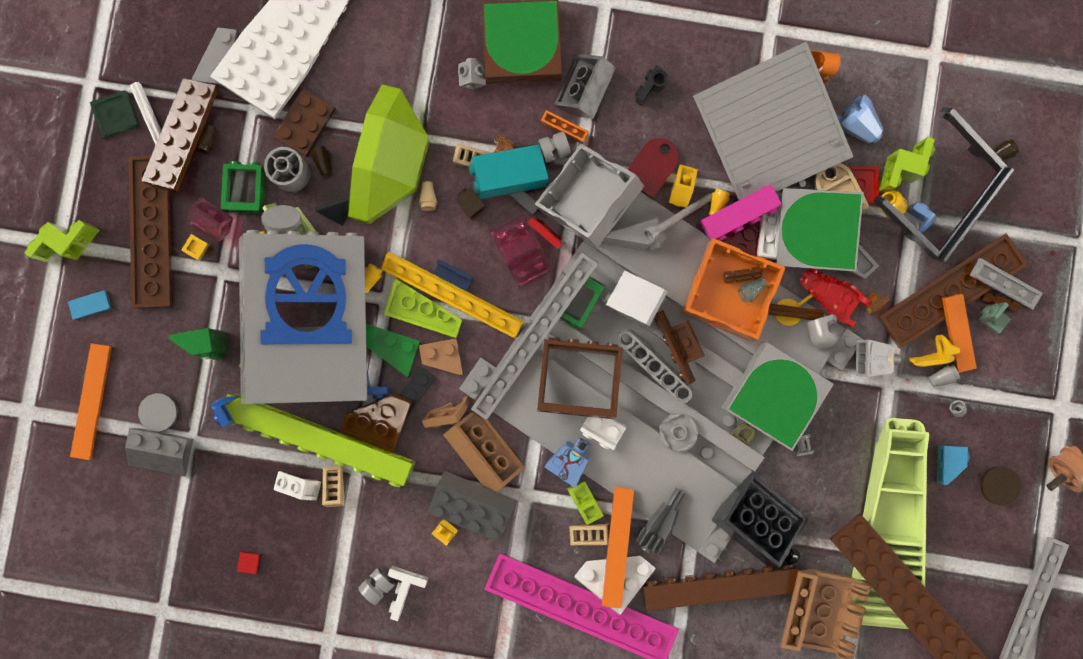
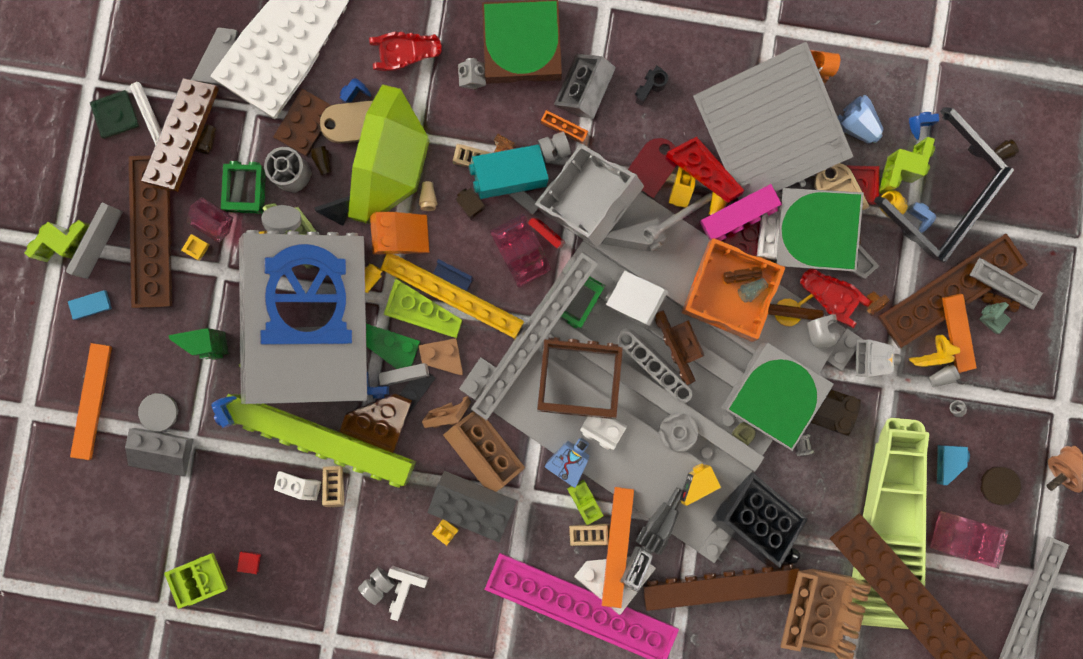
(94, 241): none -> light grey tile
(196, 581): none -> lime bracket
(347, 119): none -> tan tile
(349, 92): none -> blue plate
(399, 233): none -> orange slope
(403, 49): none -> red animal
(404, 374): none -> light grey piece
(634, 567): none -> tile
(699, 484): none -> yellow slope
(704, 167): none -> red wing
(838, 412): none -> dark brown slope
(921, 120): none -> blue plate
(969, 539): none -> clear pink bracket

